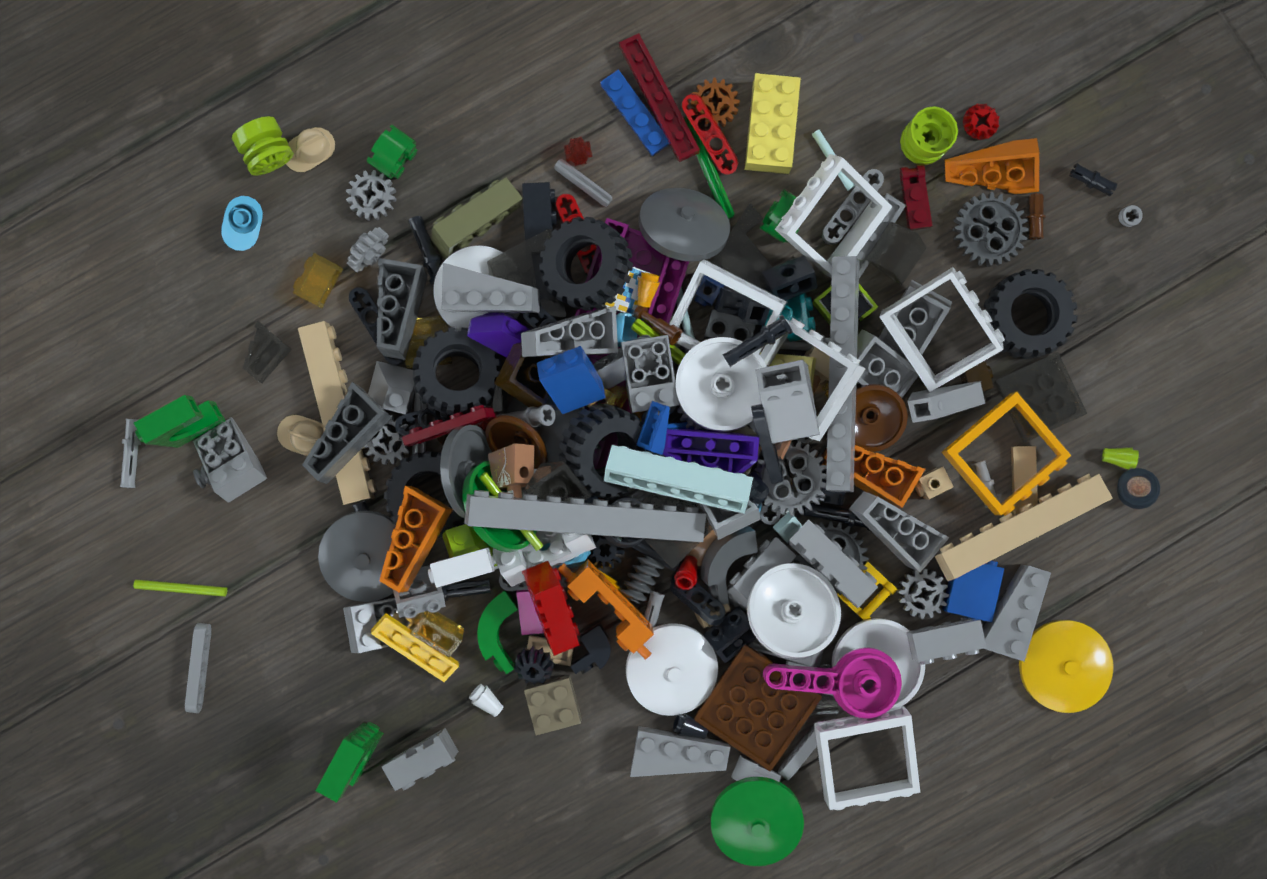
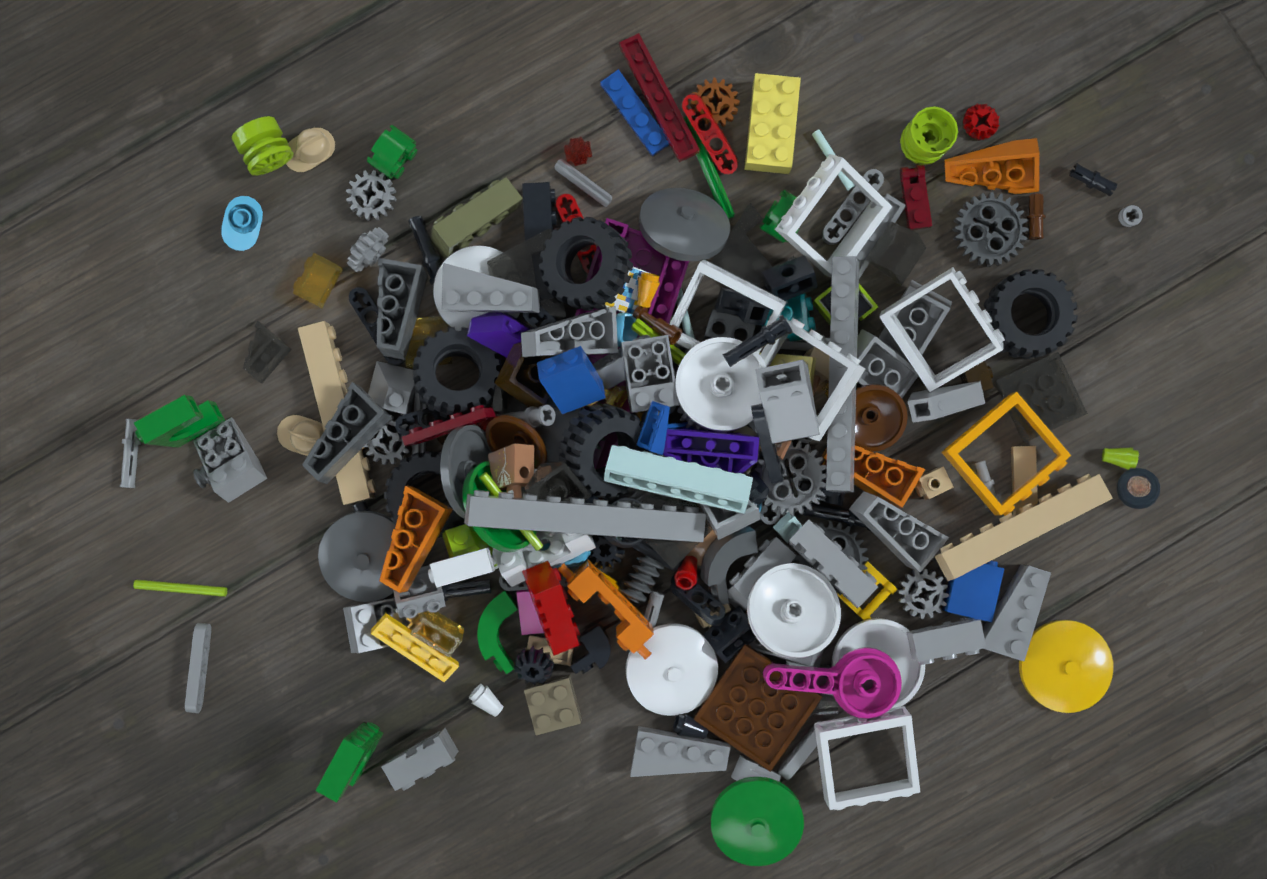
(701, 298): dark blue brick -> none

